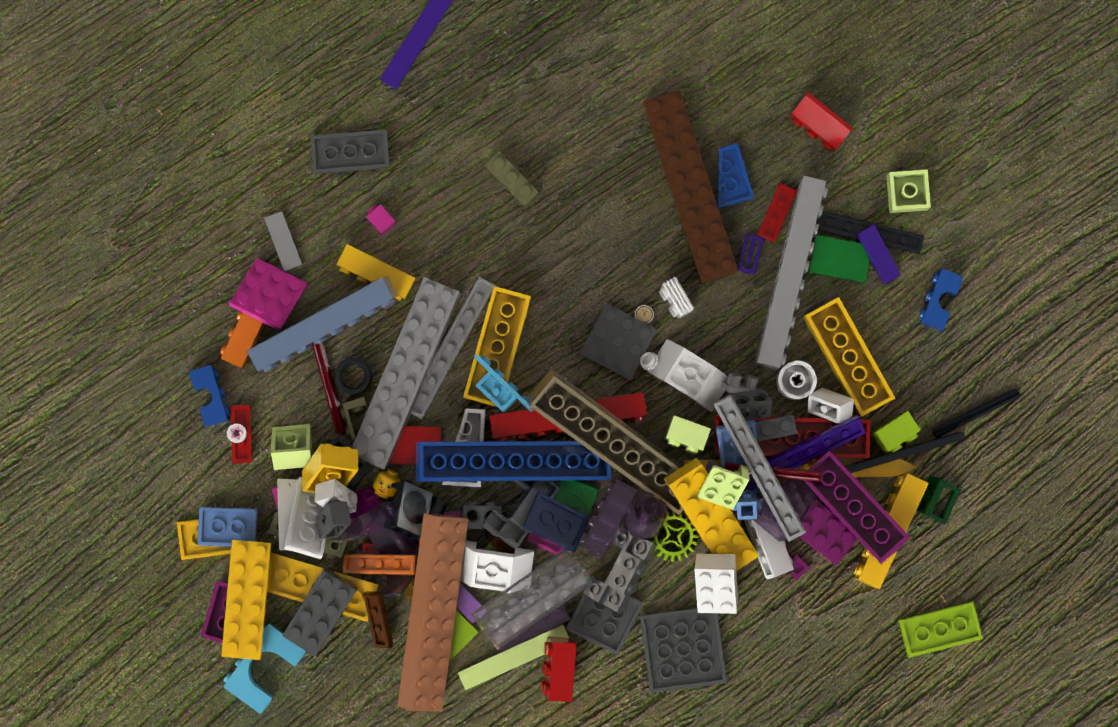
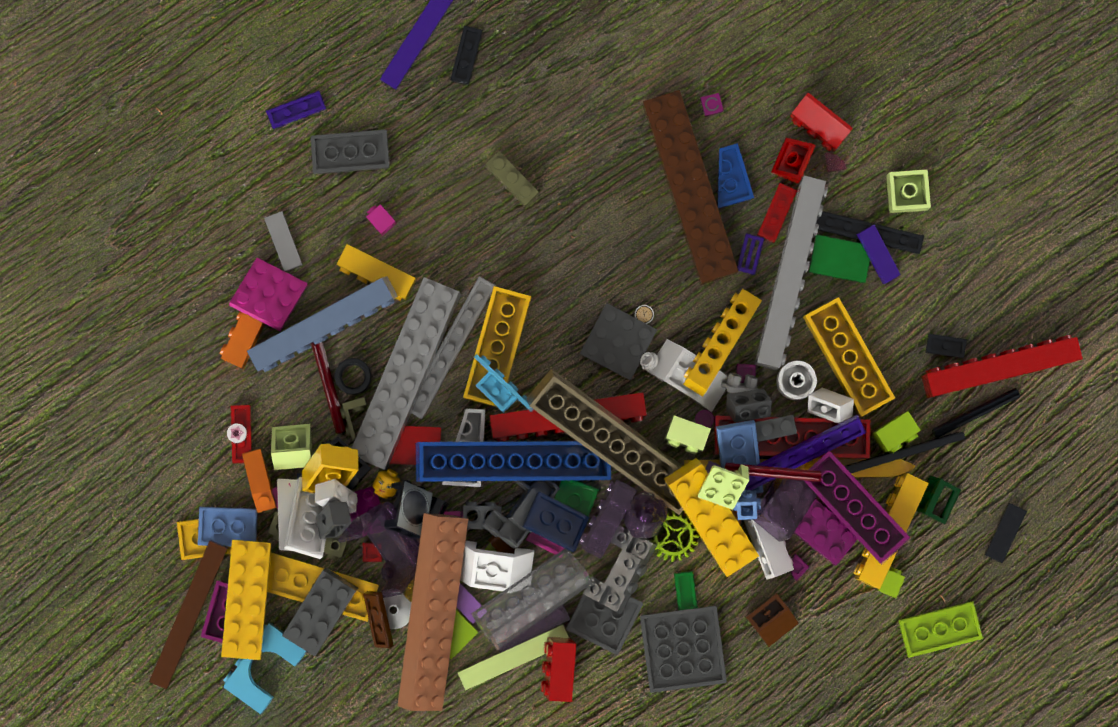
(188, 614): none -> reddish brown tile
(216, 411): blue arch -> none
(259, 480): none -> orange slope
(296, 109): none -> dark purple tile
(379, 564): orange tile -> none
(402, 615): none -> white dish
(466, 55): none -> black tile
(677, 298): white brick -> none
(685, 590): none -> green tile
(704, 418): none -> magenta tile
(711, 104): none -> magenta tile
(716, 583): white brick -> none
(745, 369): none -> magenta tile
(748, 305): none -> yellow brick
(759, 468): light grey tile -> none
(772, 619): none -> reddish brown slope
(793, 159): none -> red slope
(834, 163): none -> clear pink tile
(892, 583): none -> lime brick
(944, 283): blue arch -> none
(945, 346): none -> black plate
(997, 368): none -> red brick
(1005, 533): none -> black tile

